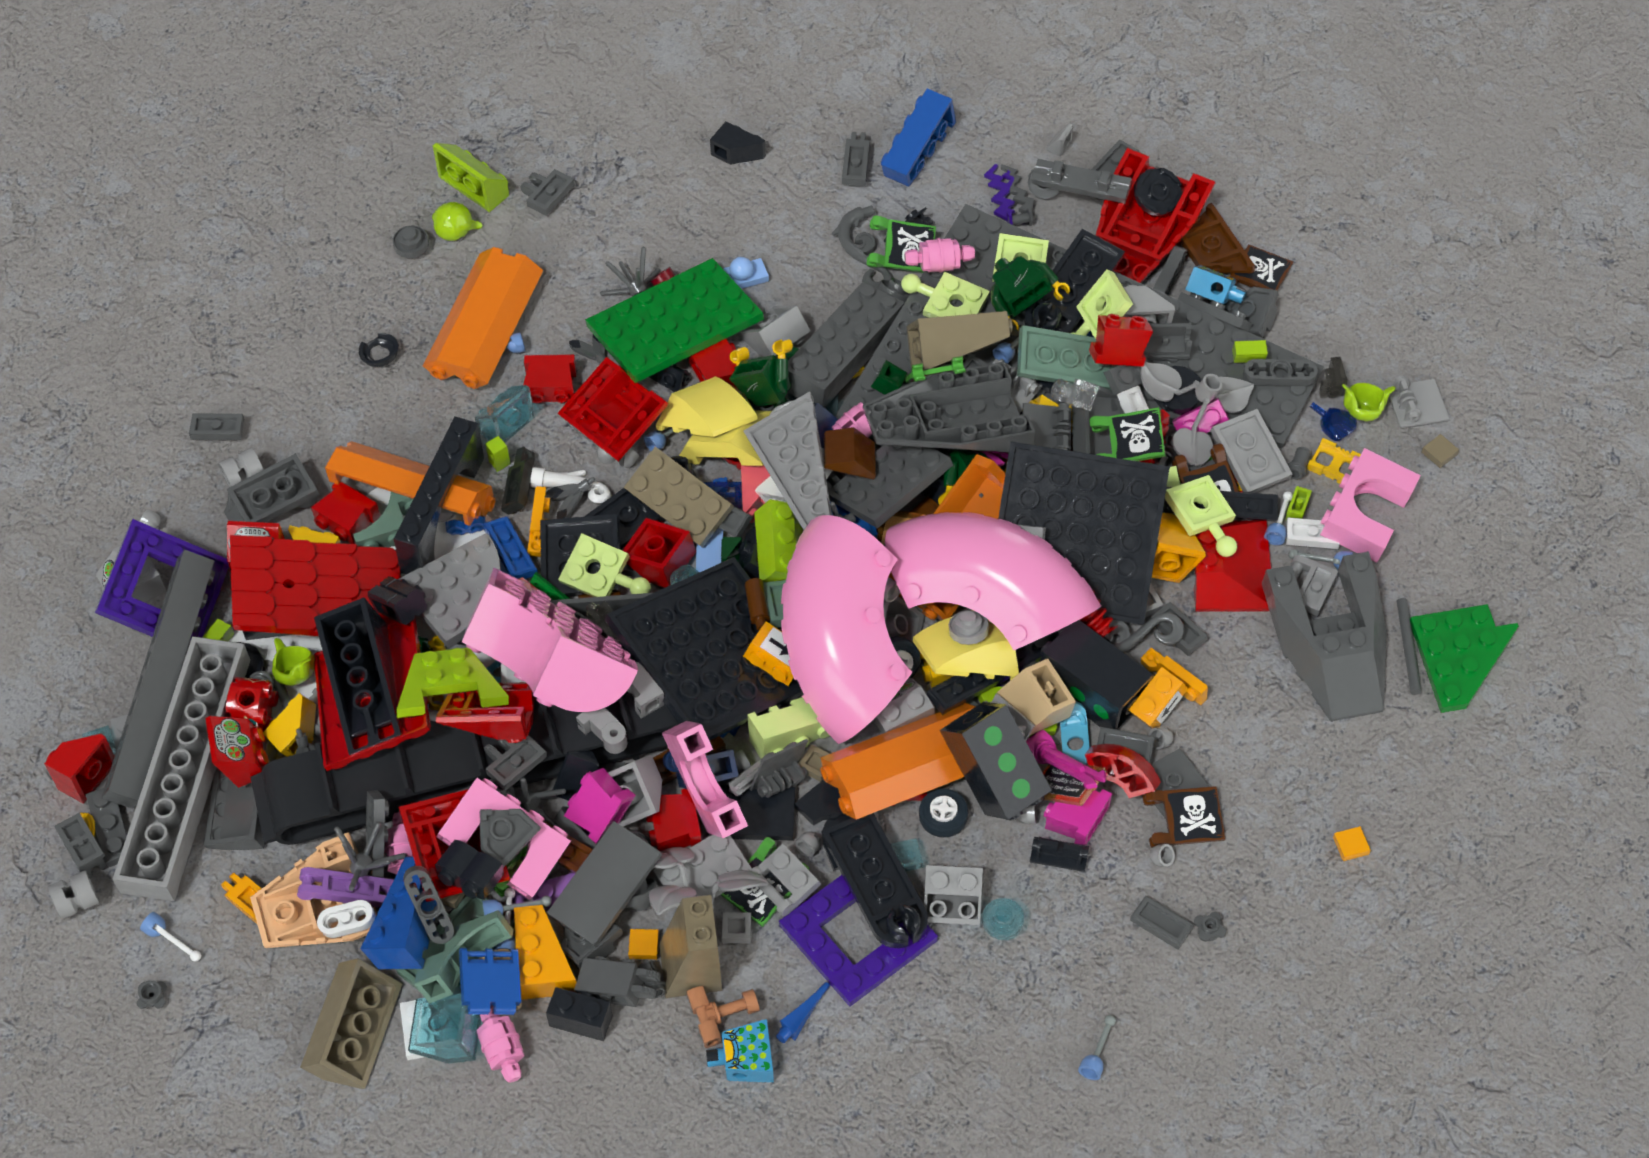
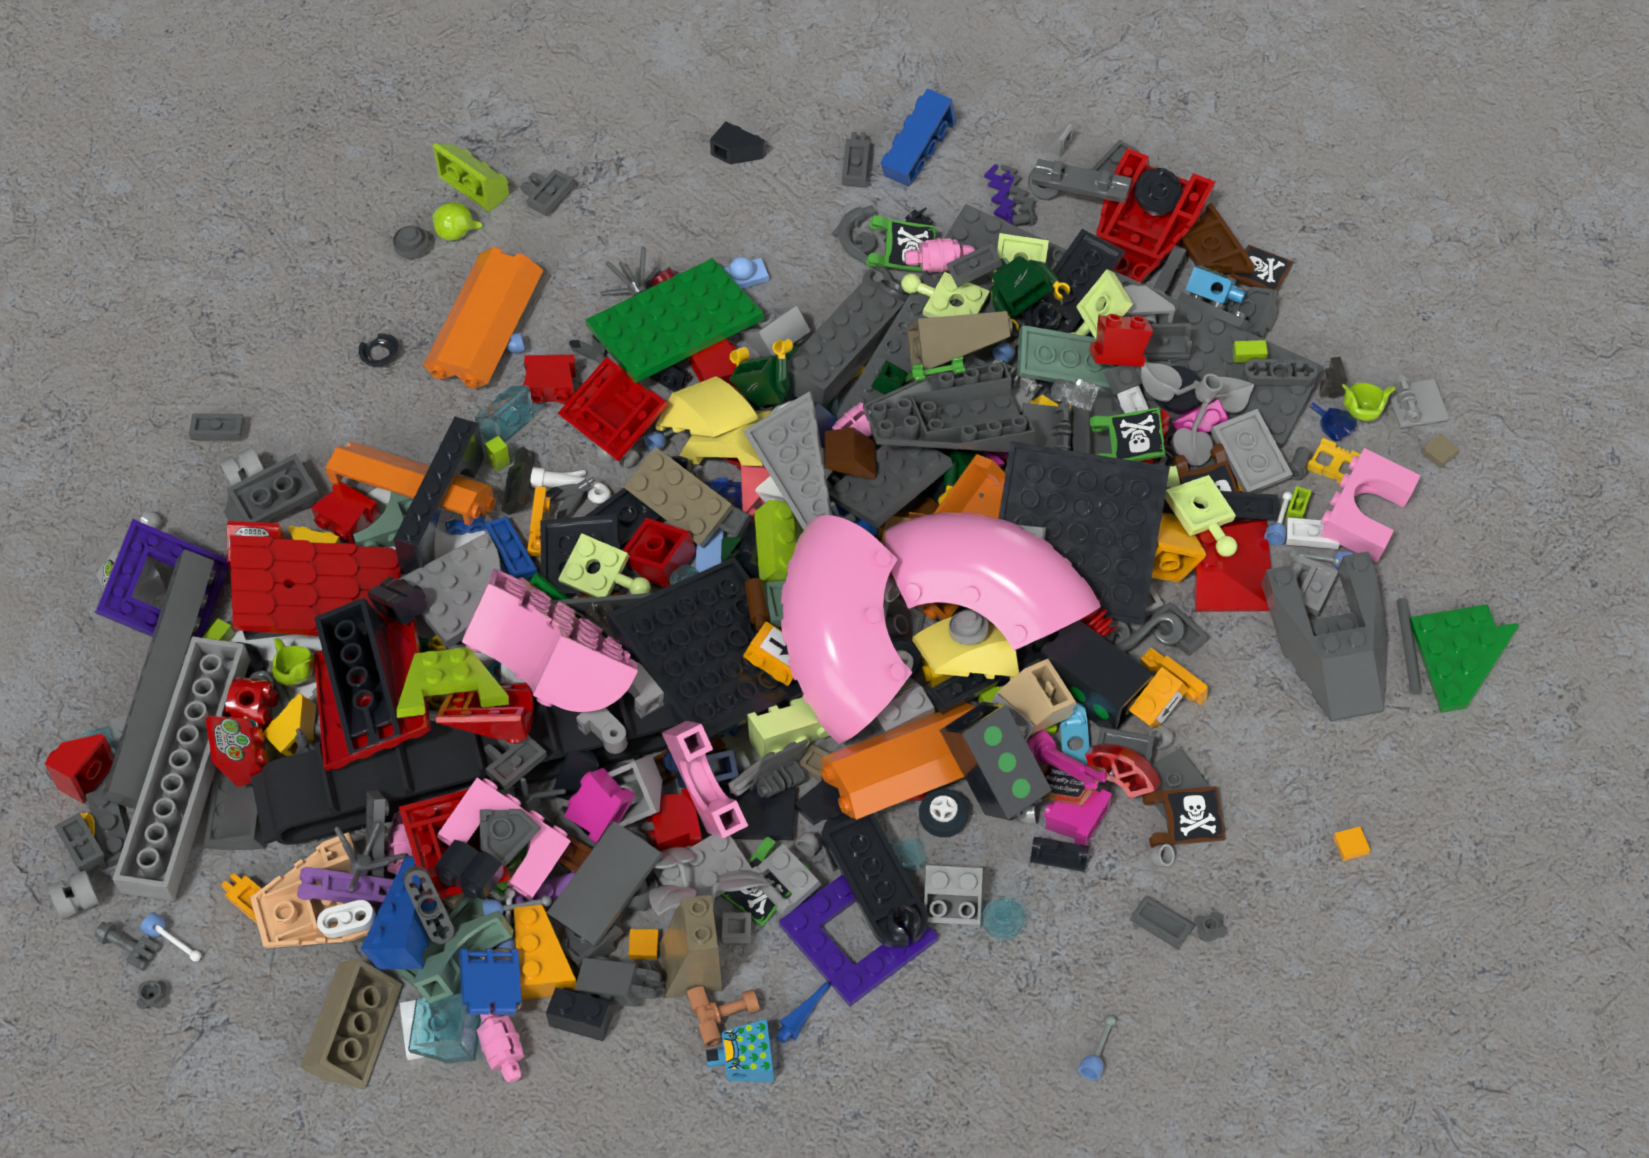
(106, 932): none -> dark grey hinge
(974, 264): none -> dark grey plate

